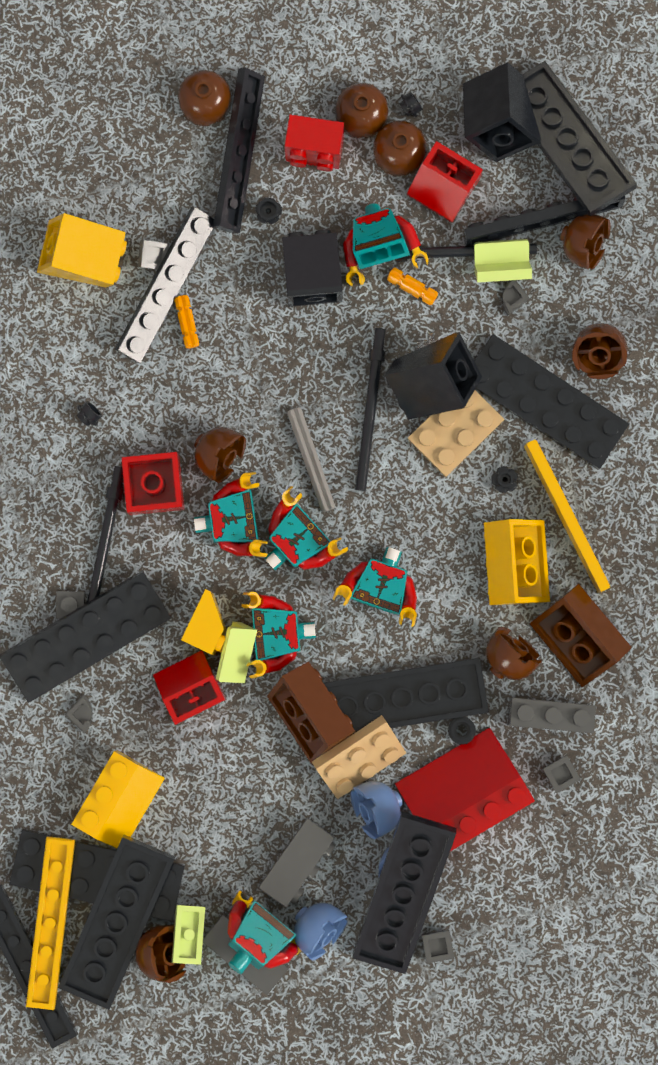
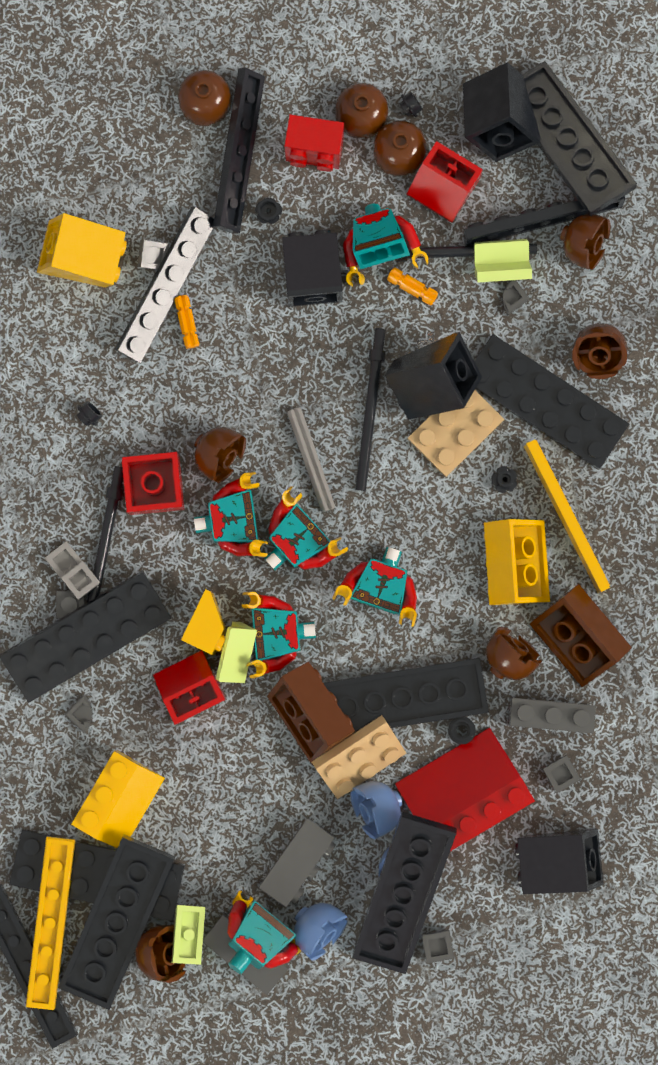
(72, 570): none -> light grey slope
(559, 862): none -> black slope

